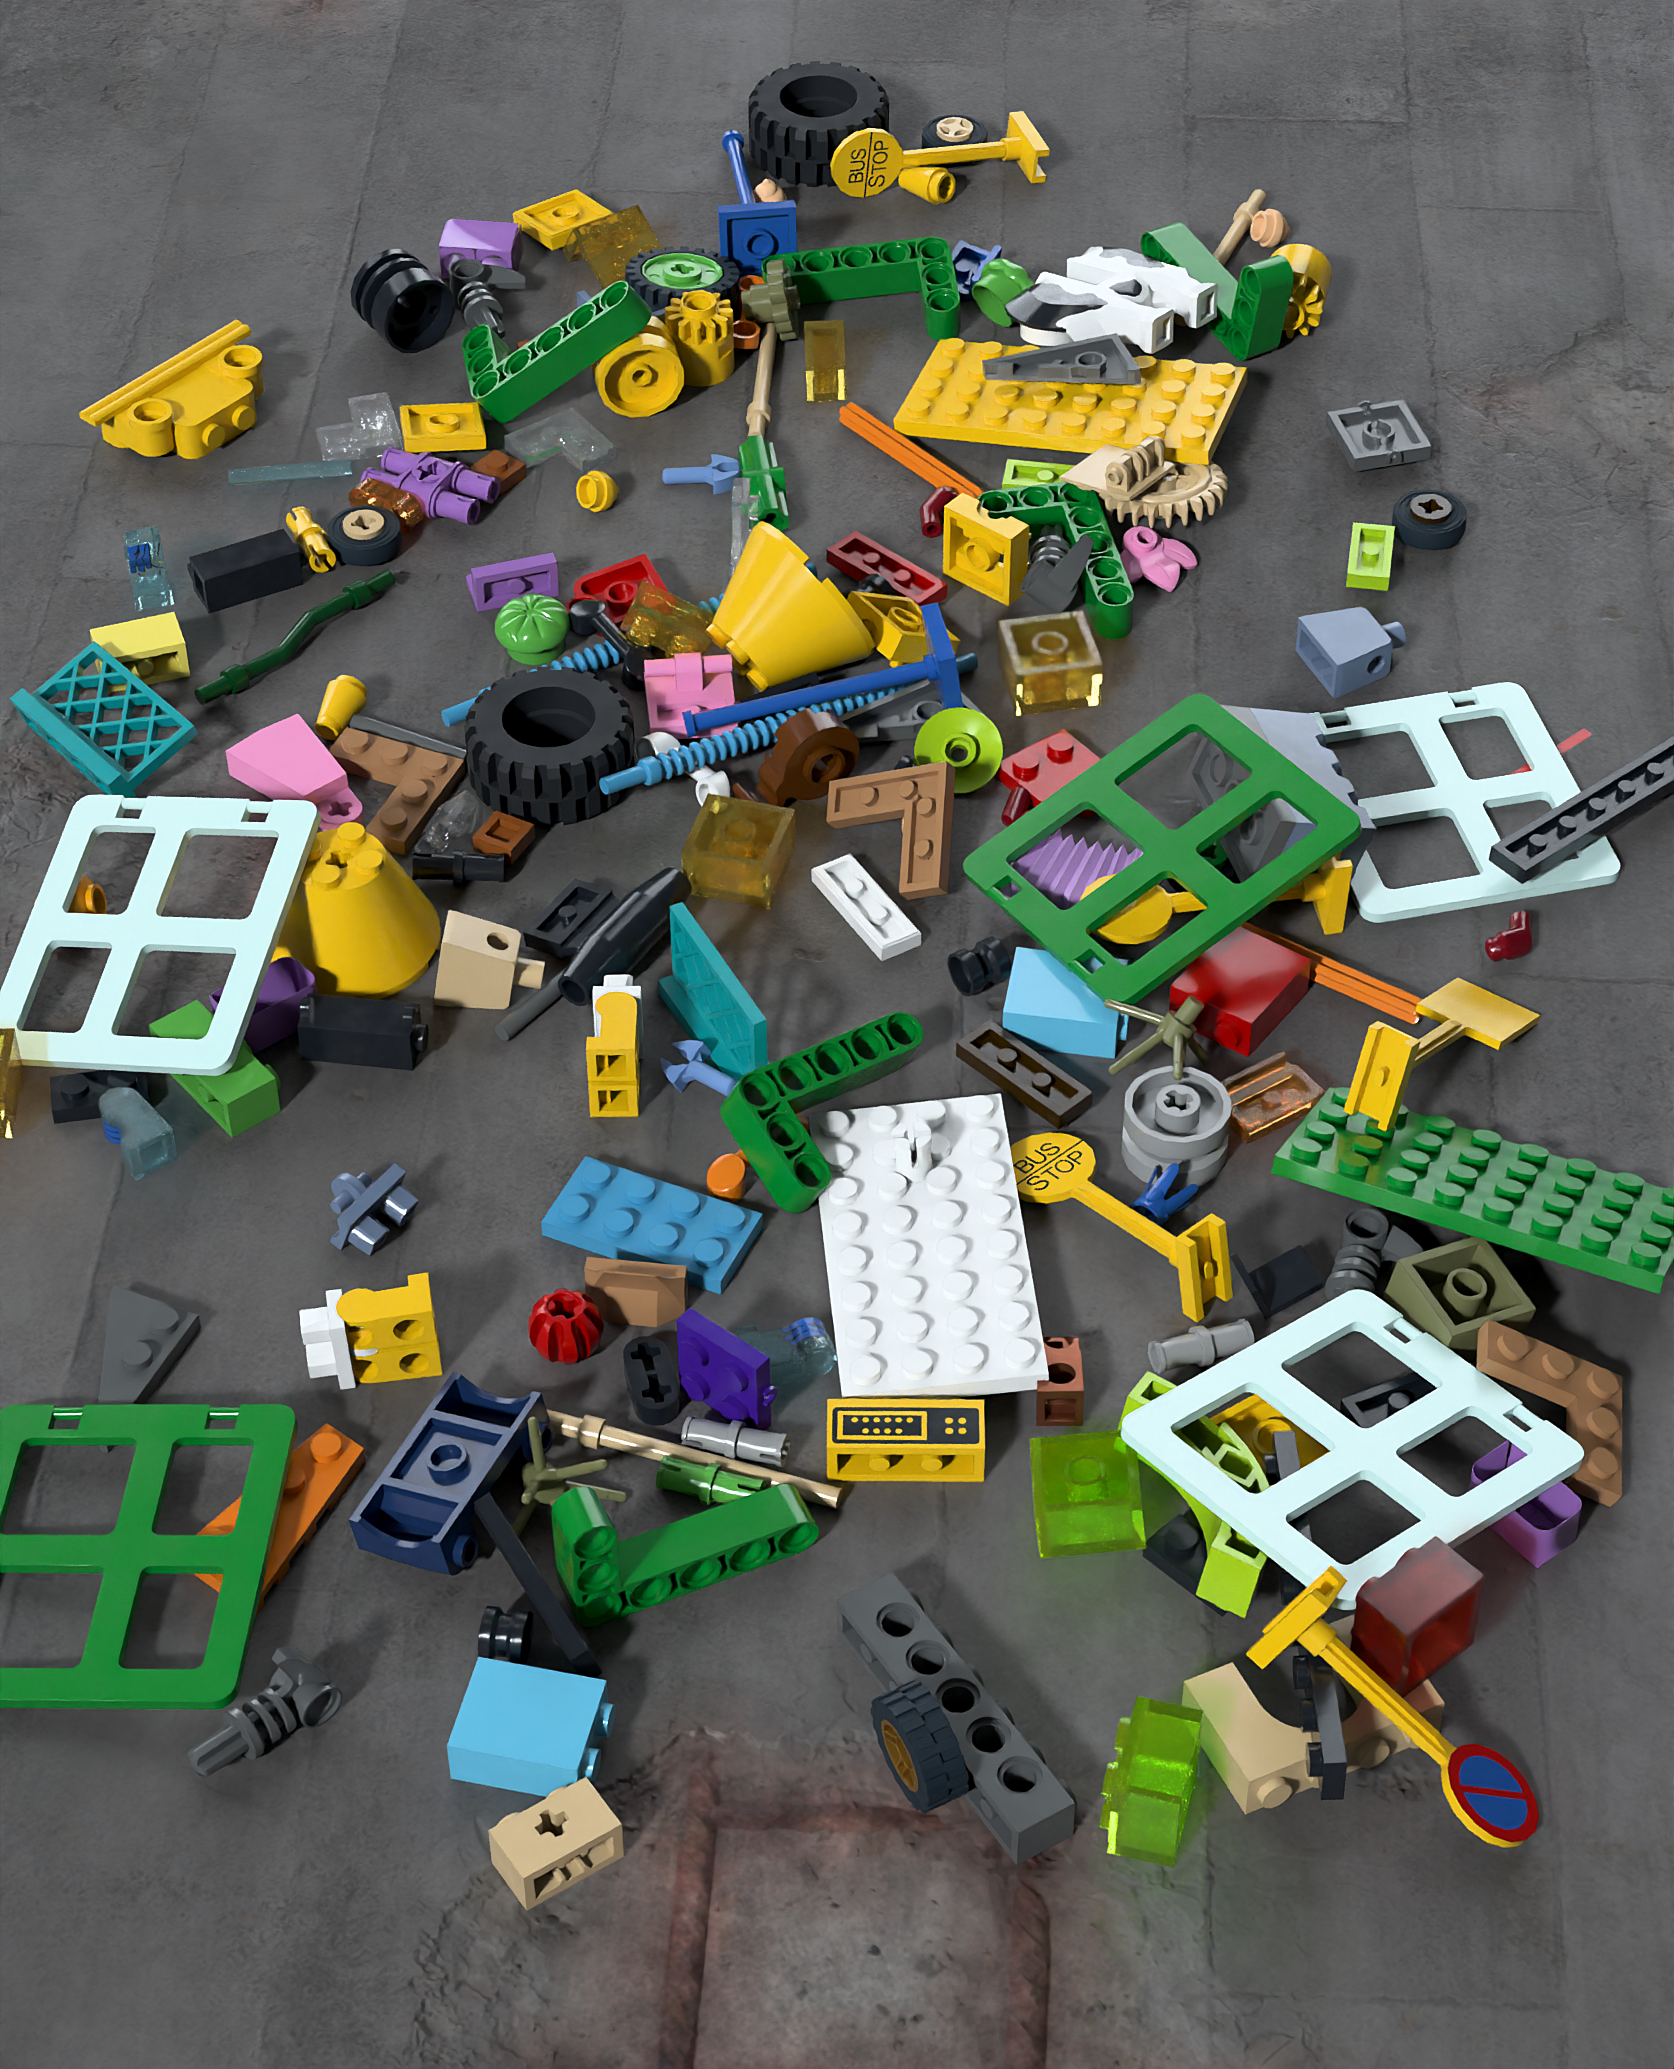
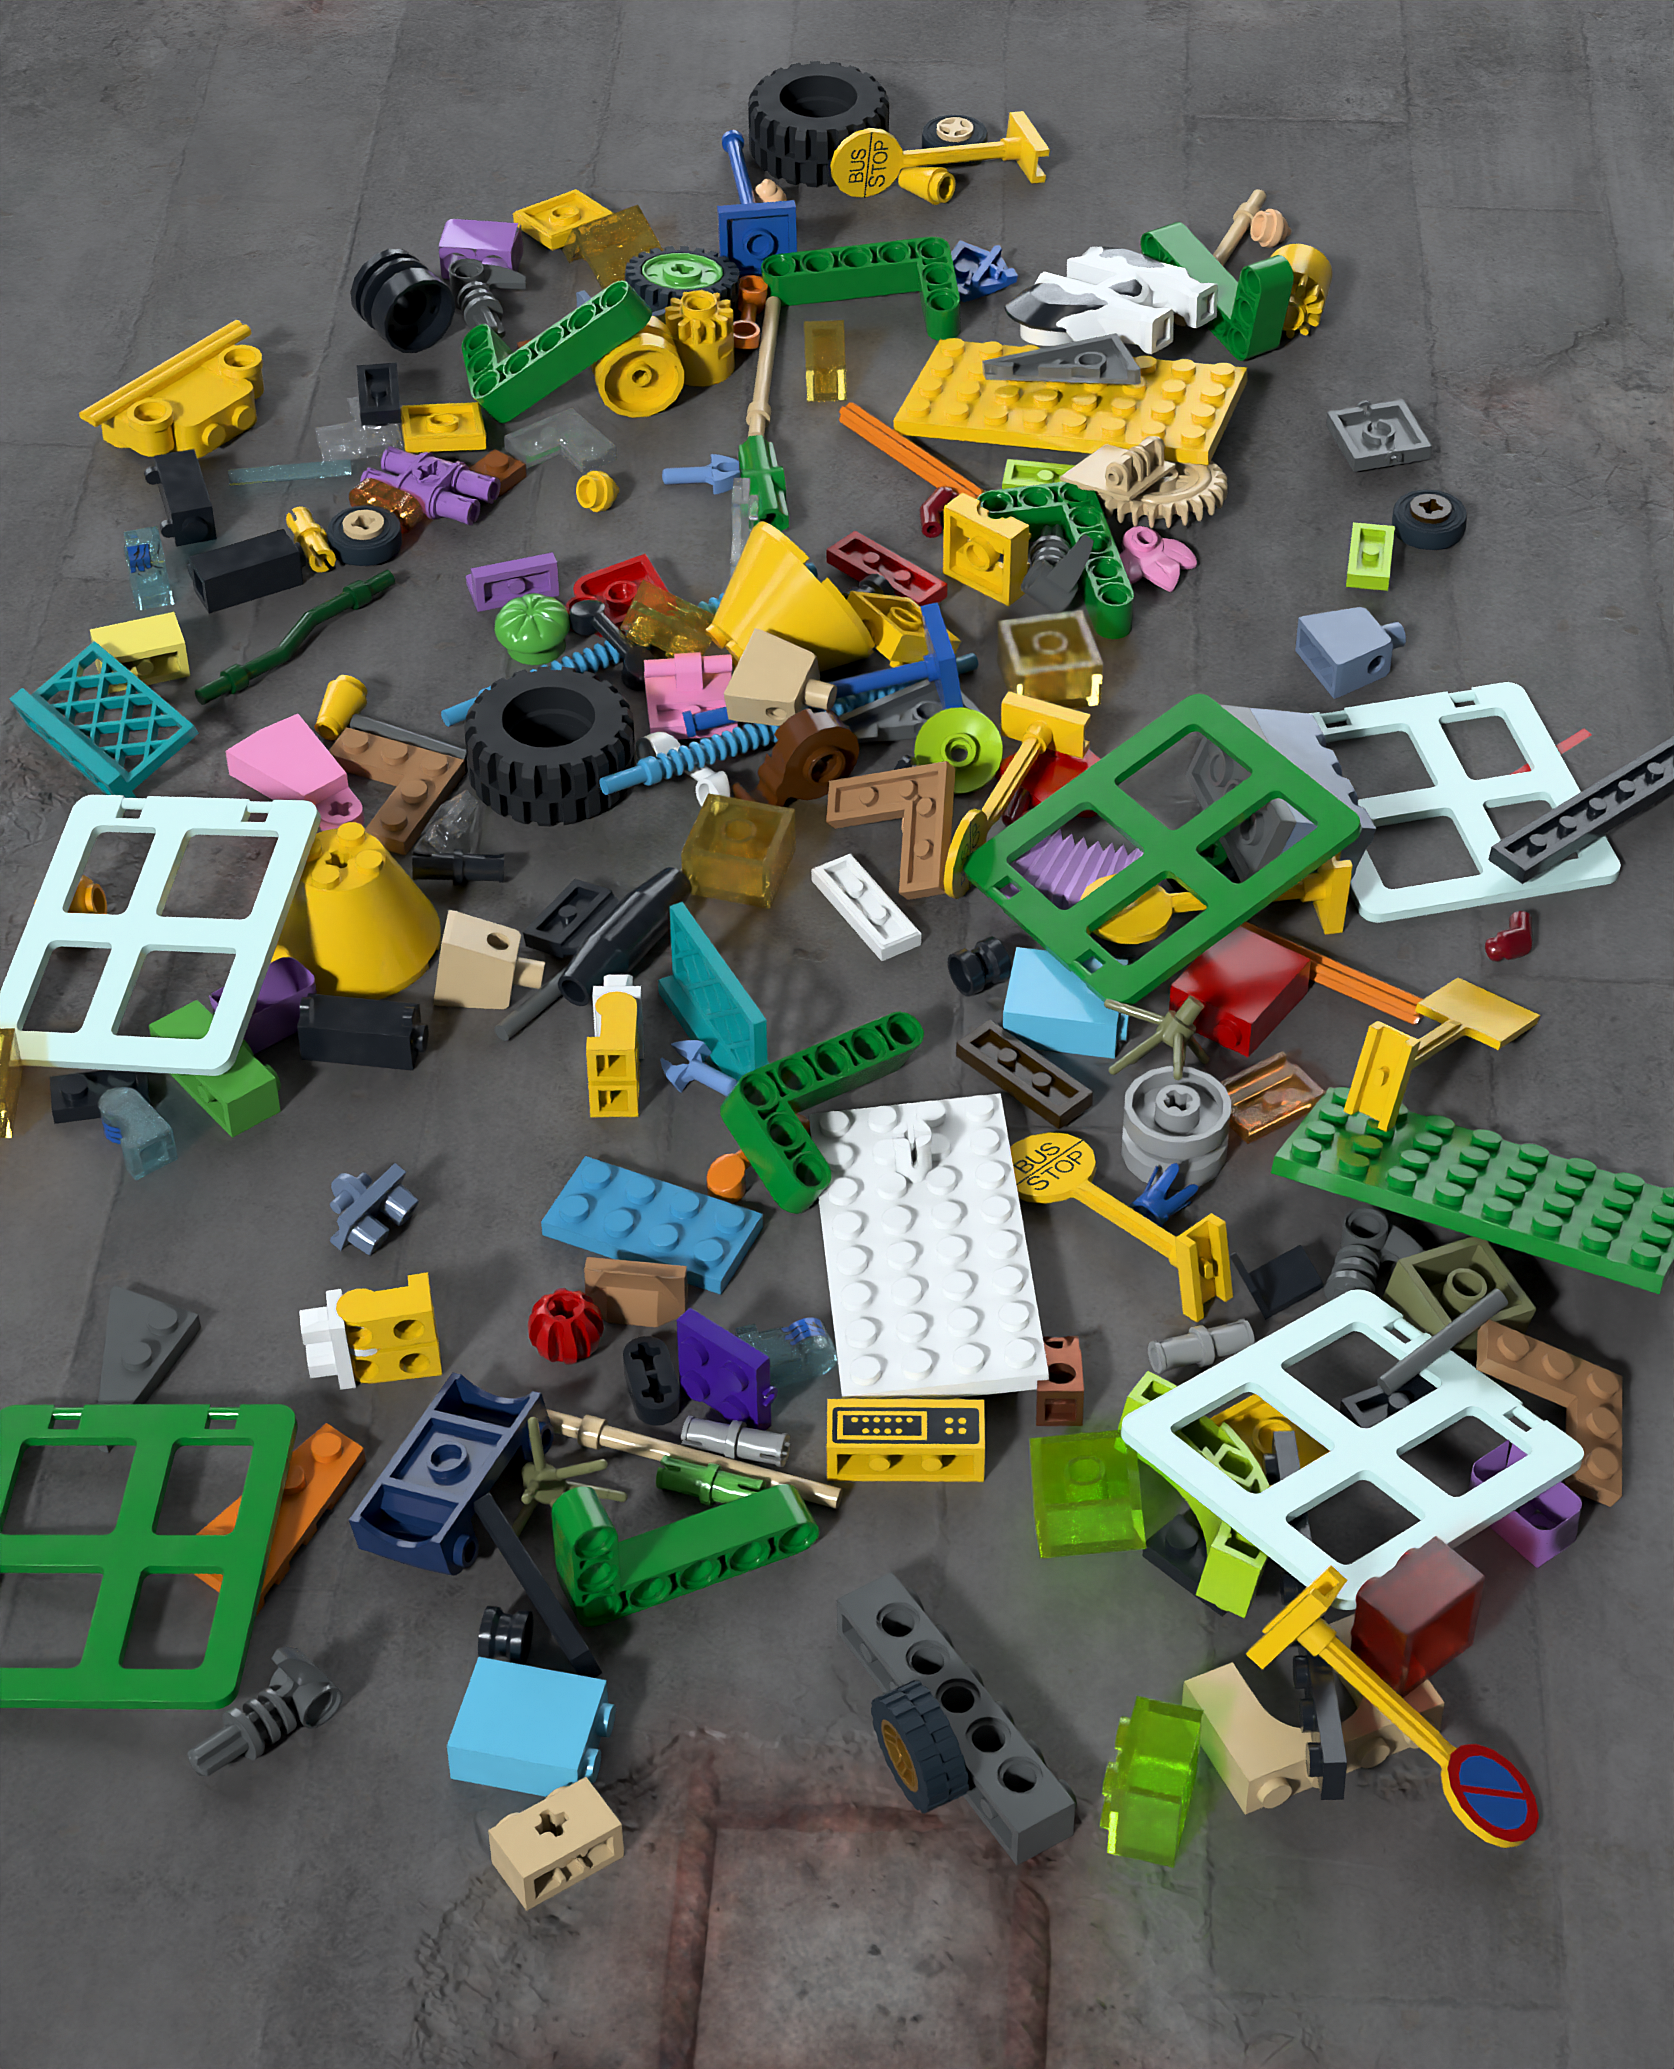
(183, 497): none -> black brick
(379, 394): none -> black plate
(504, 836): dark orange plate -> none
(774, 301): olive plant -> none
(775, 682): none -> tan torso
(998, 285): bright green piece -> none
(1039, 728): none -> yellow piece
(1442, 1341): none -> dark grey bar

